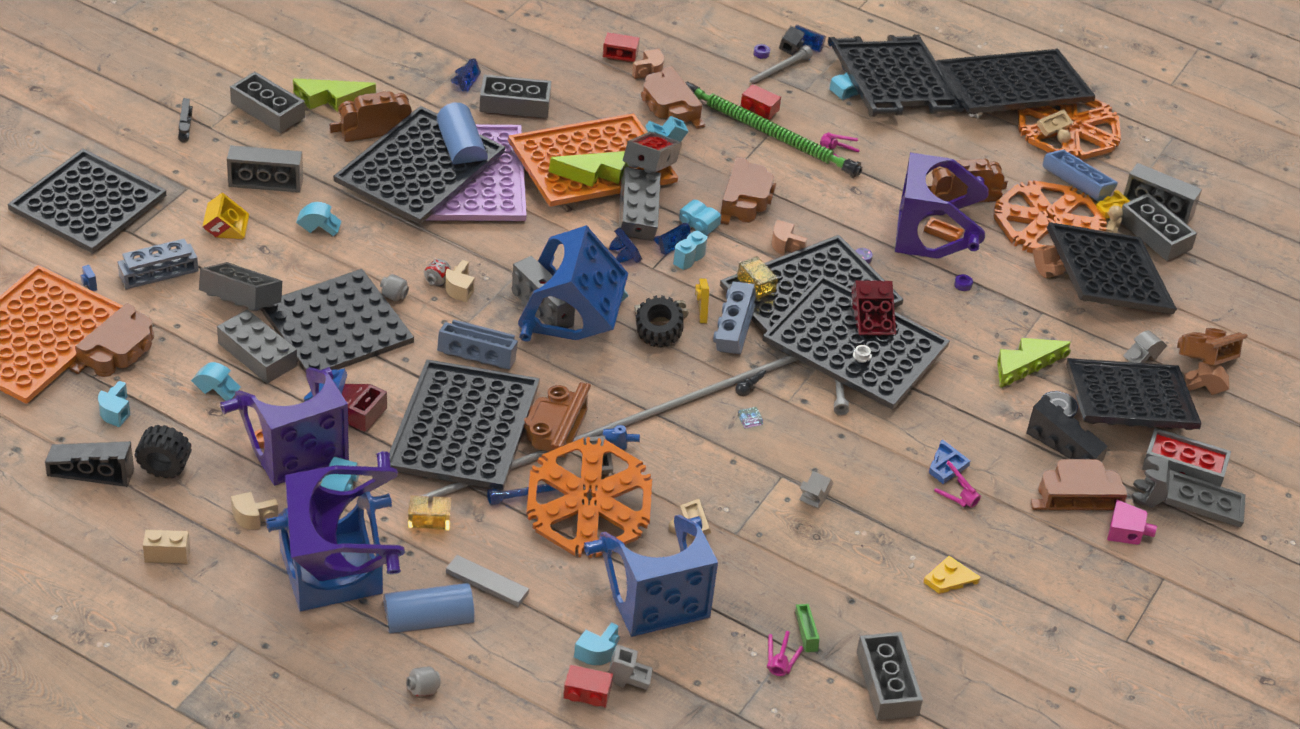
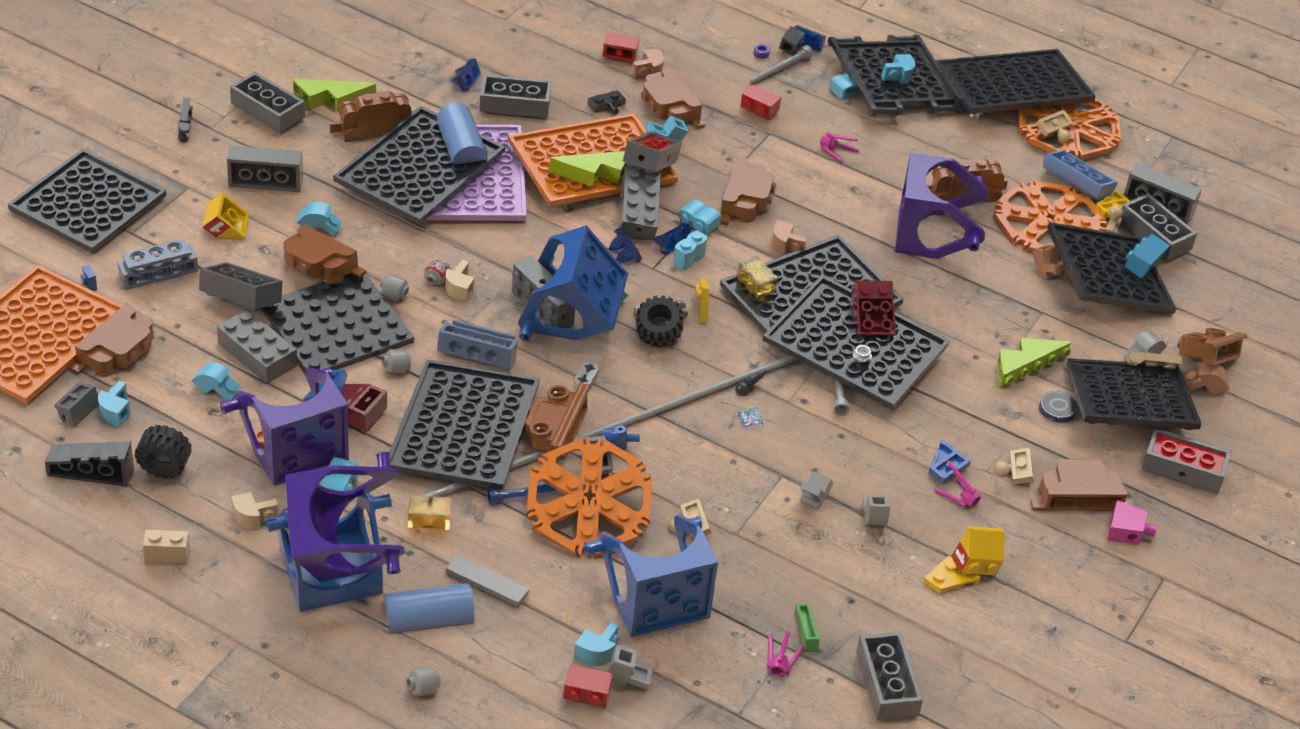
(77, 403): none -> dark grey hinge
(320, 256): none -> dark orange brick
(396, 362): none -> light grey head
(588, 377): none -> light grey beam
(607, 101): none -> black plate
(736, 318): sand blue brick -> none
(776, 131): bright green hose -> none
(865, 253): tile -> none
(876, 509): none -> light grey brick
(900, 69): none -> medium azure brick
(943, 230): orange tile -> none
(963, 282): dark purple tile -> none
(980, 551): none -> yellow slope
(1020, 466): none -> tan plate
(1063, 434): black wedge -> none
(1146, 255): none -> dark azure brick
(1153, 360): none -> tan hinge
(1189, 493): dark grey hinge -> none

